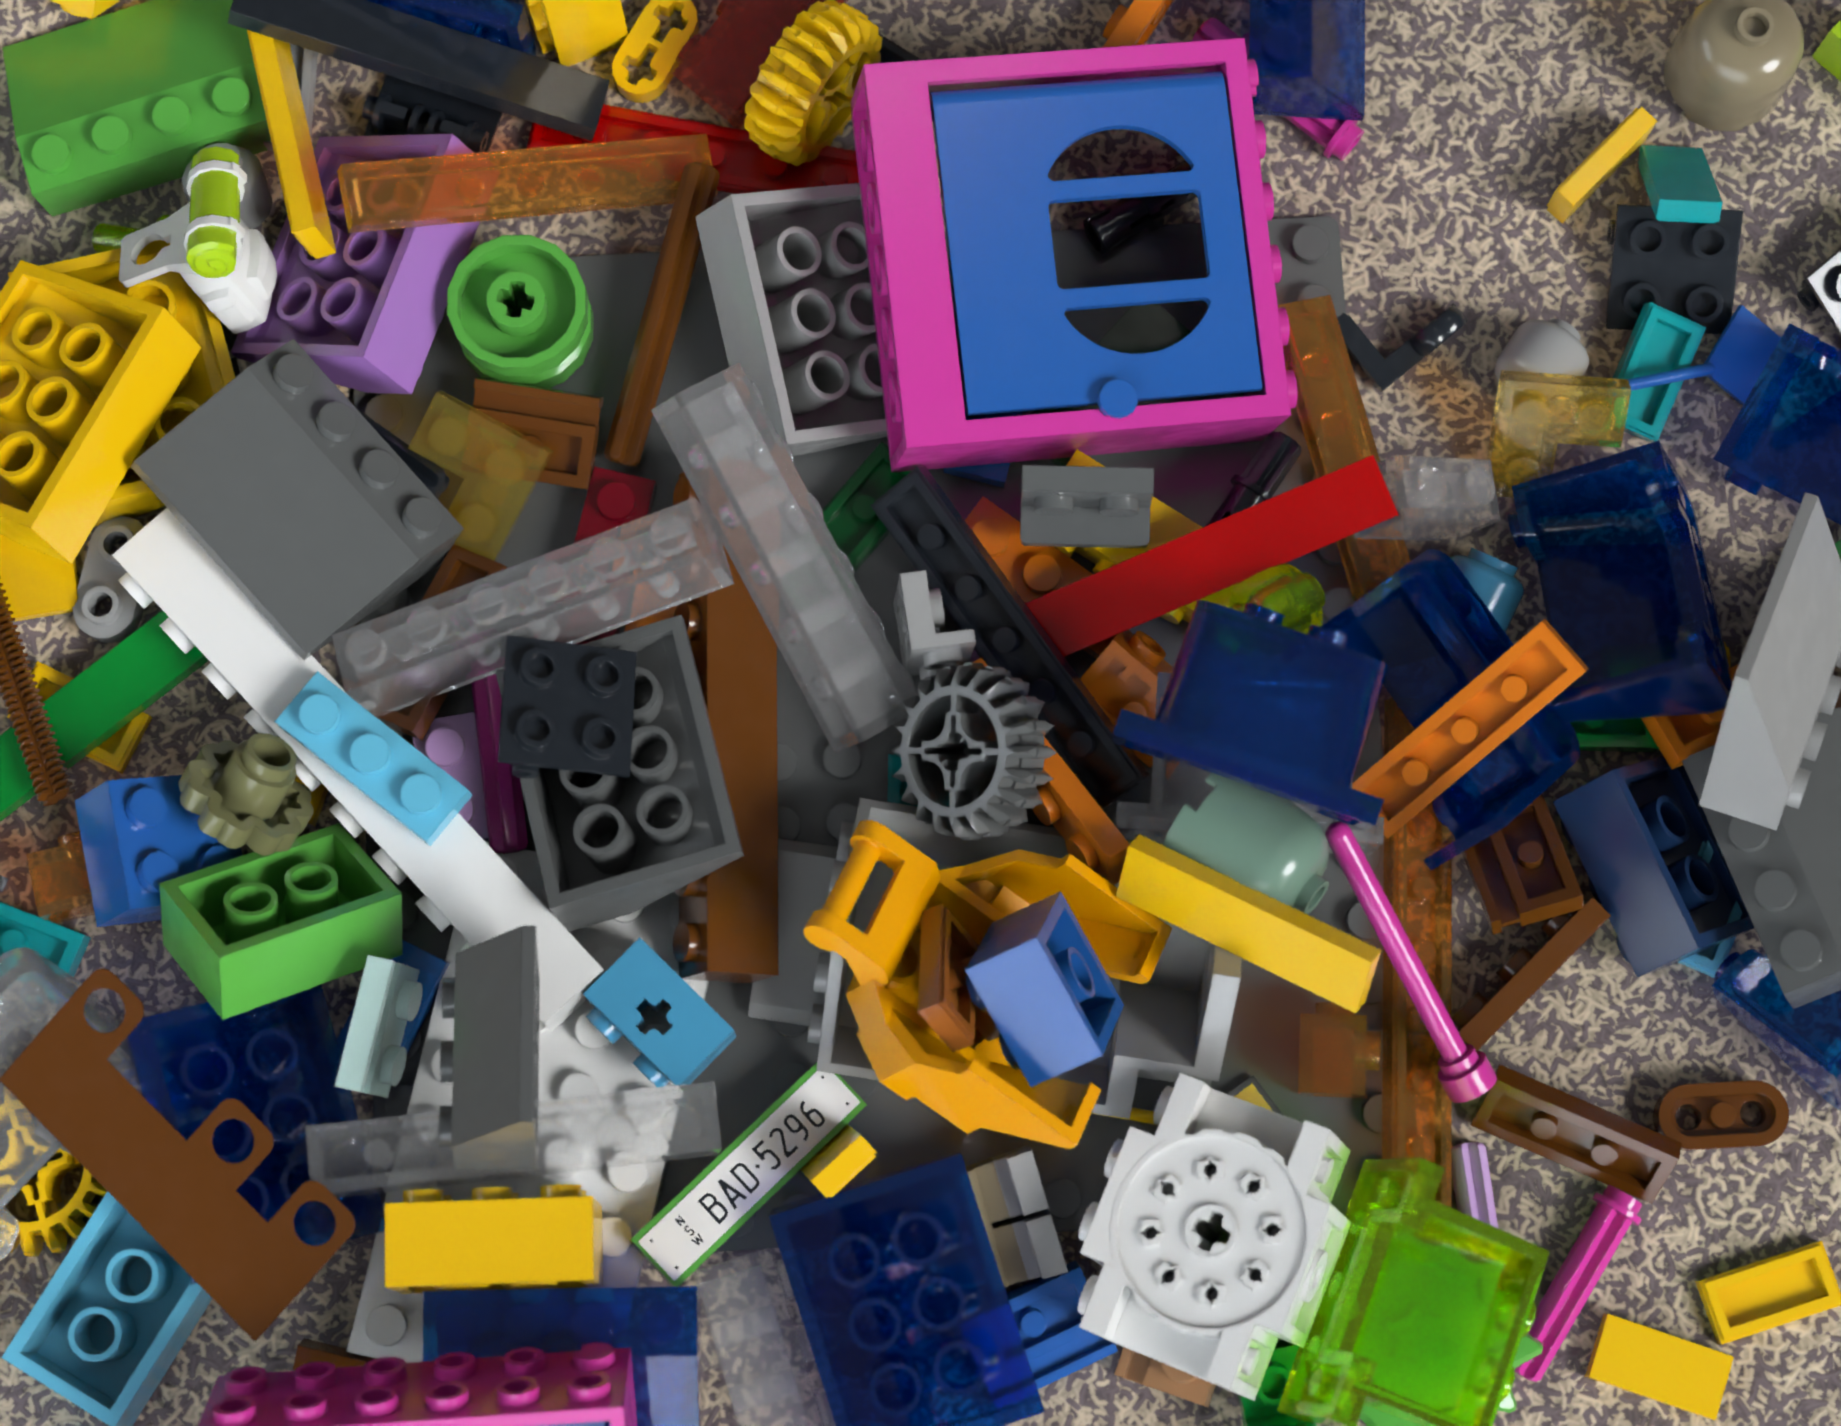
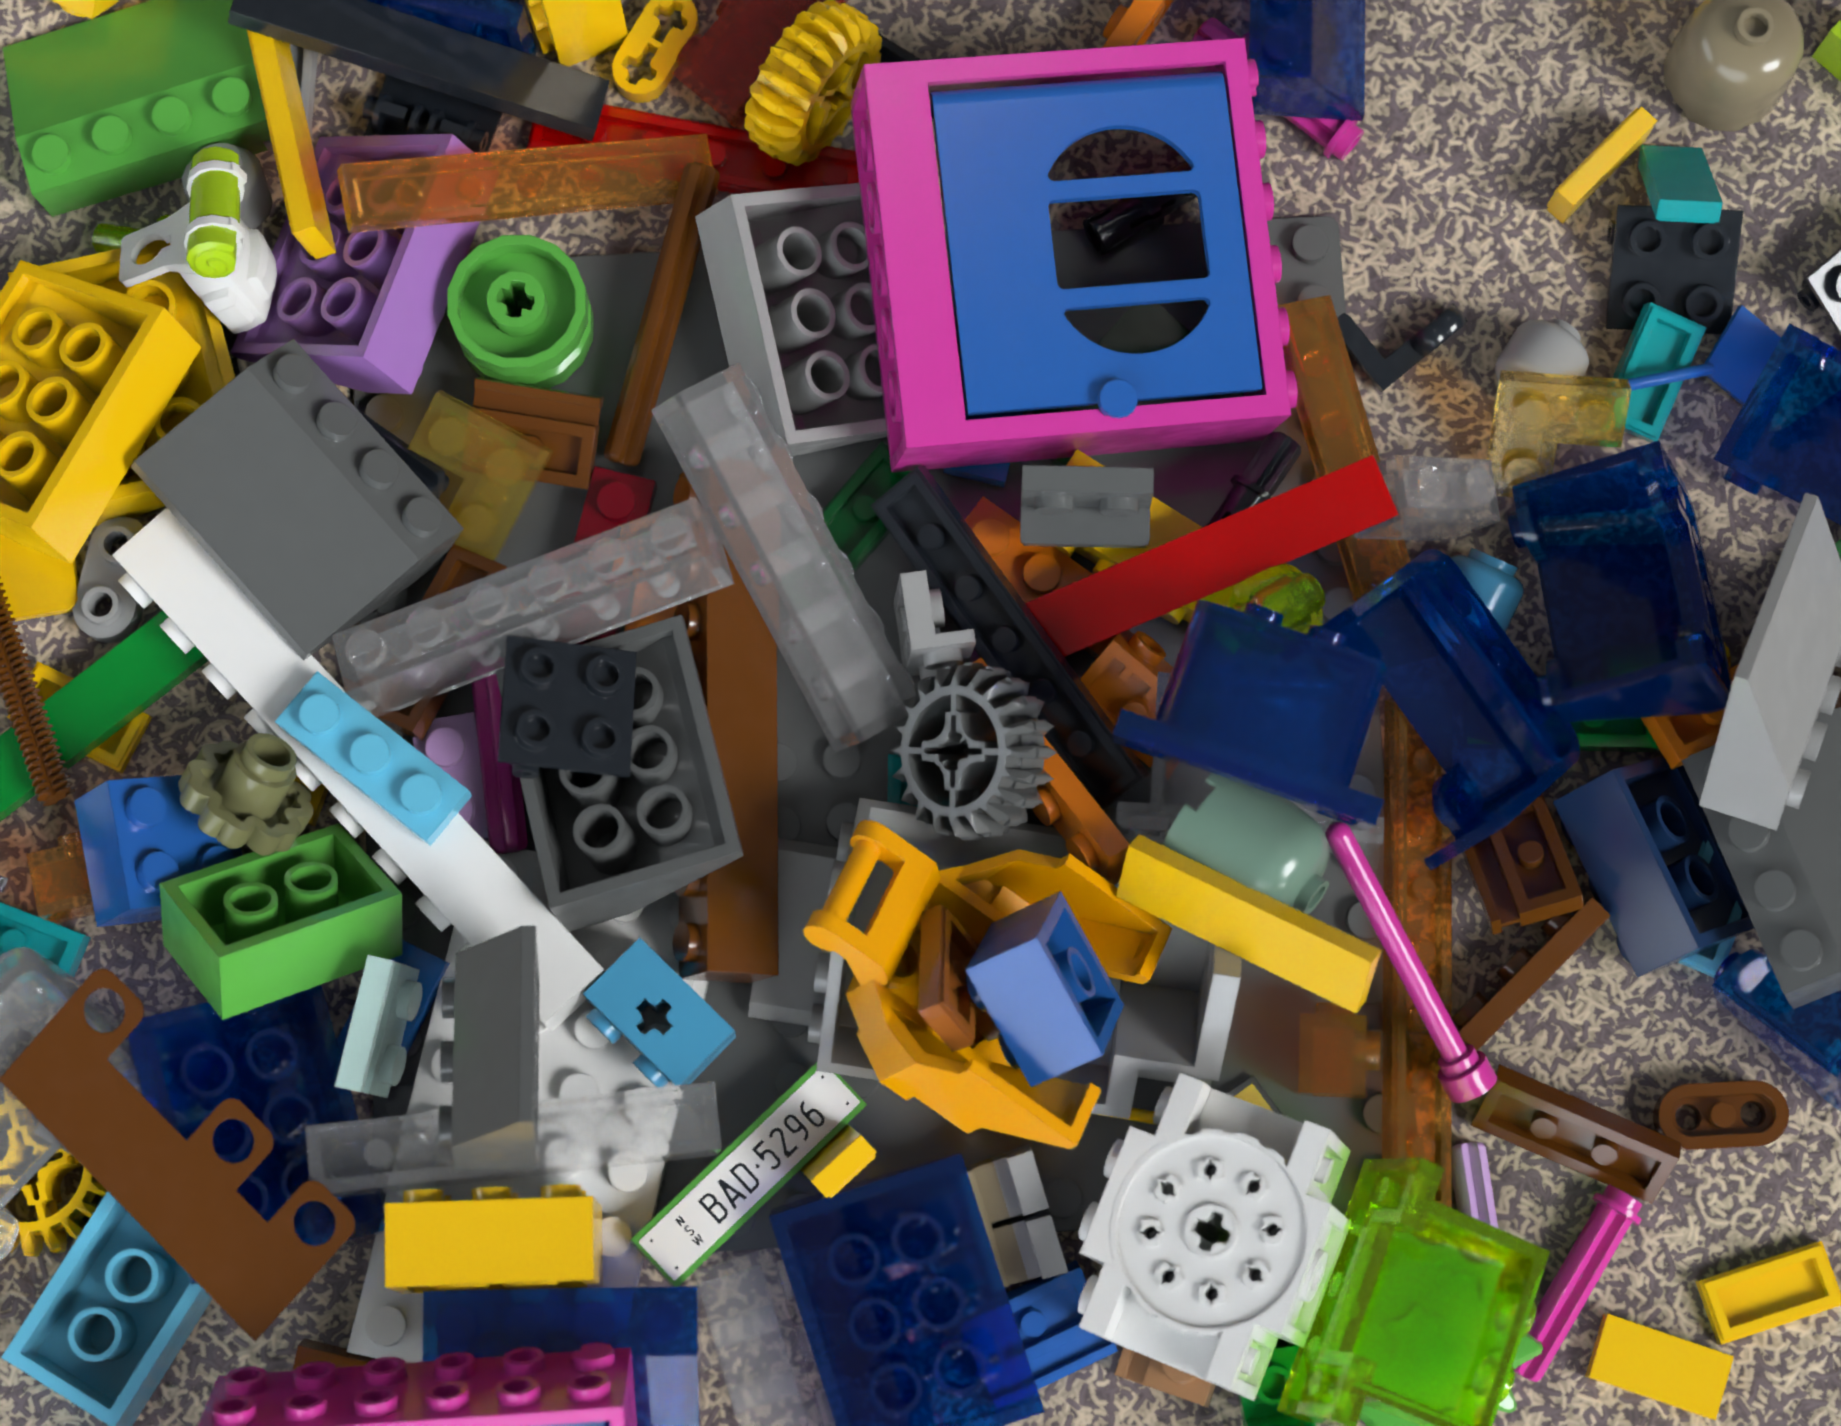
(1471, 725): orange plate -> none

